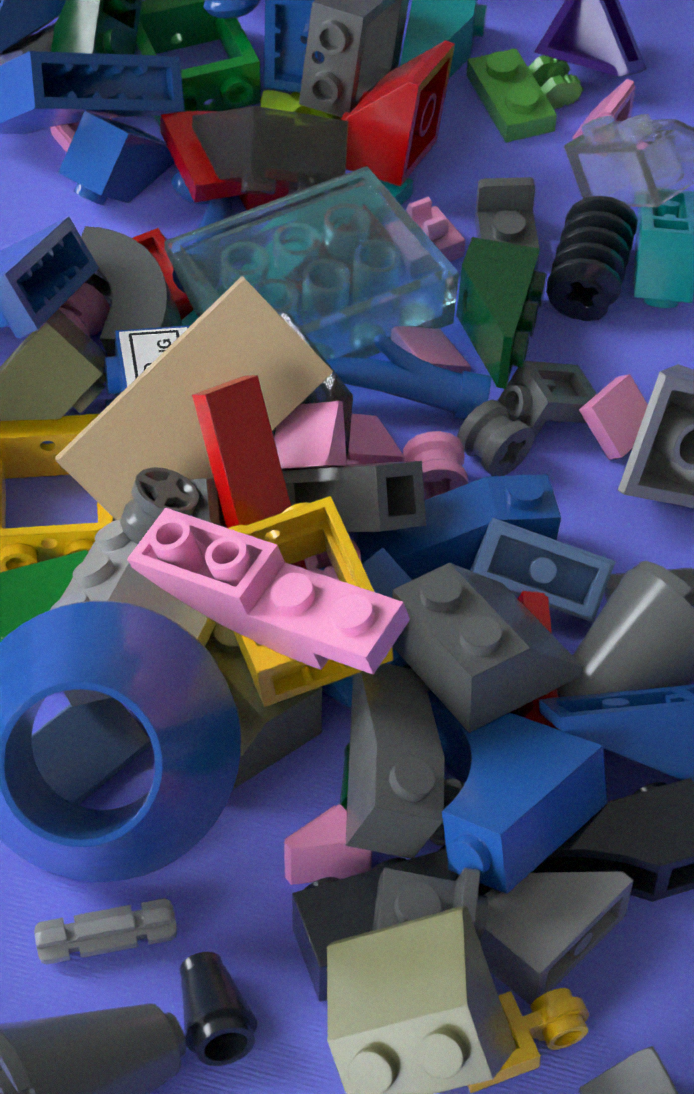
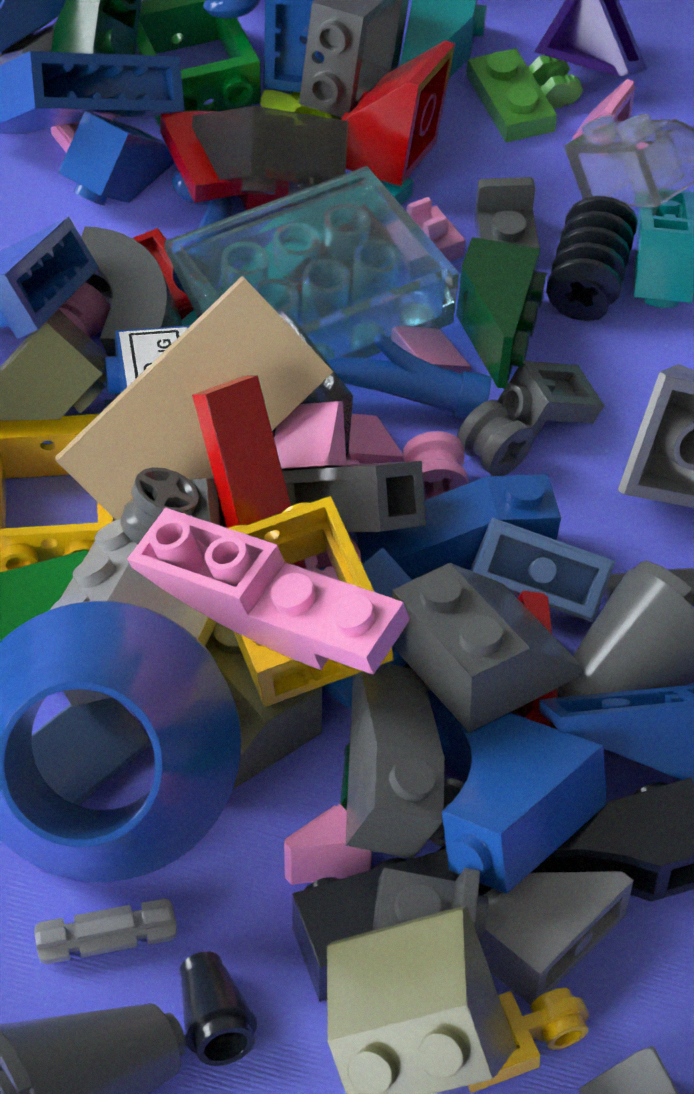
(616, 416): bright pink tile -> none

